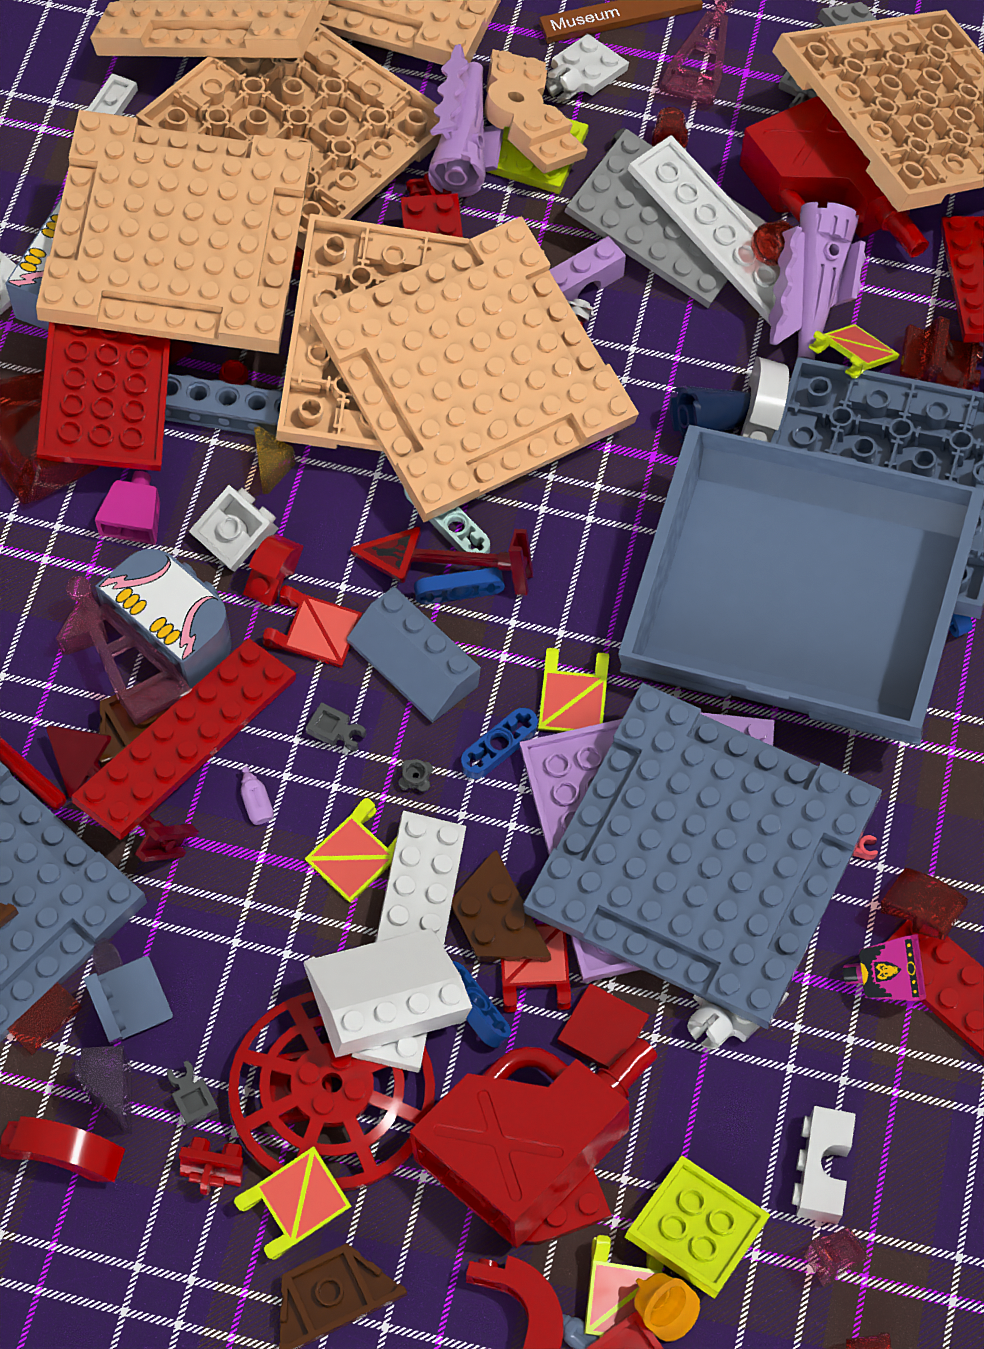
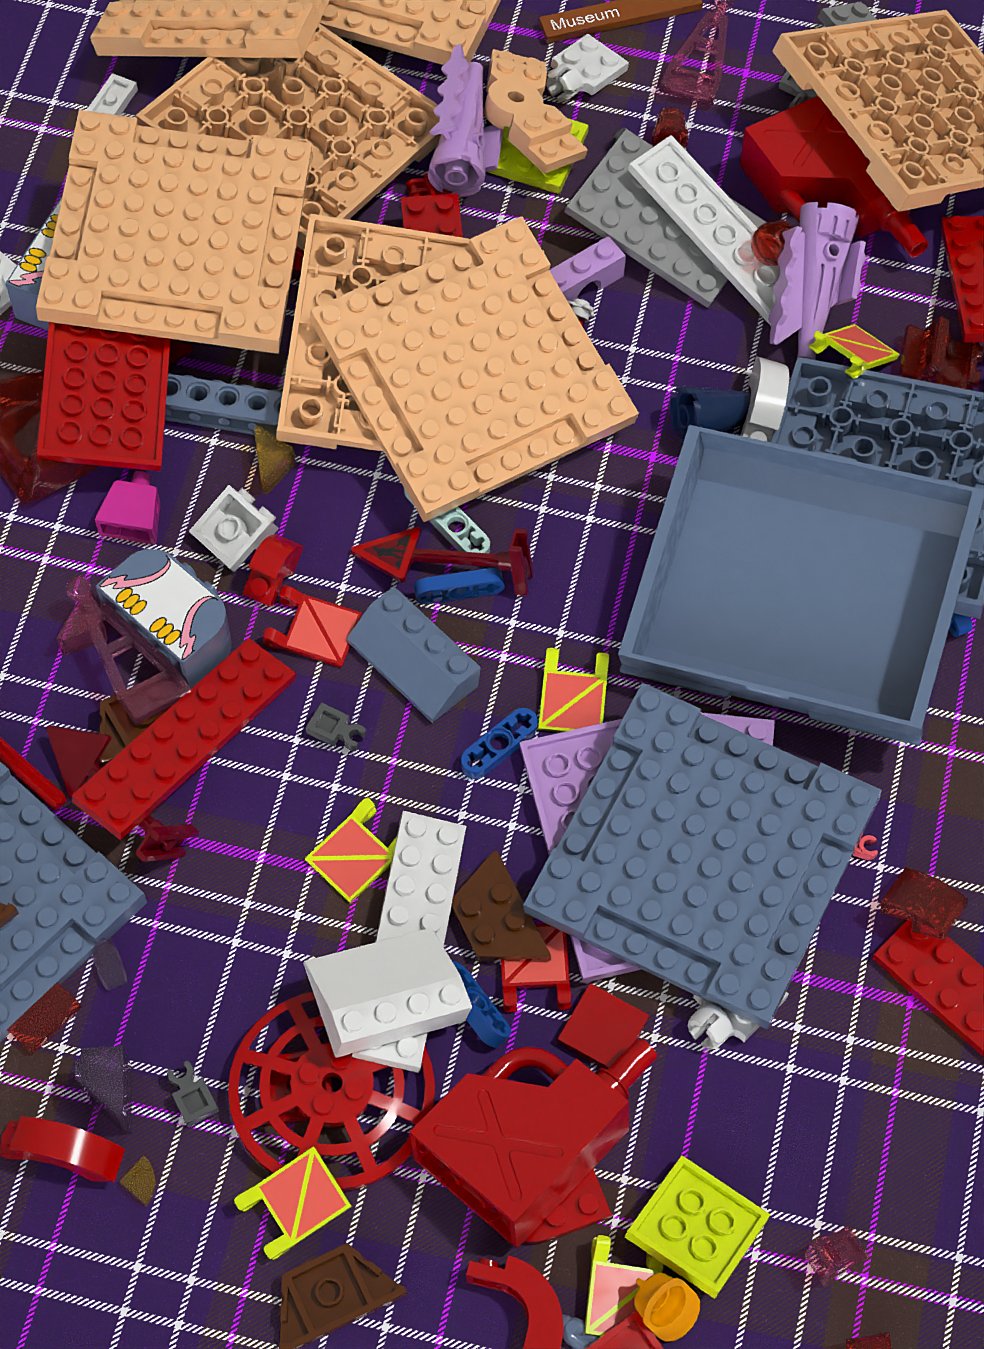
(128, 999): sand blue bracket -> none
(140, 1181): none -> clear yellow tile
(209, 1167): red hips -> none
(233, 373): red plate -> none
(255, 798): lavender piece -> none
(413, 767): dark grey plate -> none
(818, 1194): white arch -> none
(889, 970): torso -> none

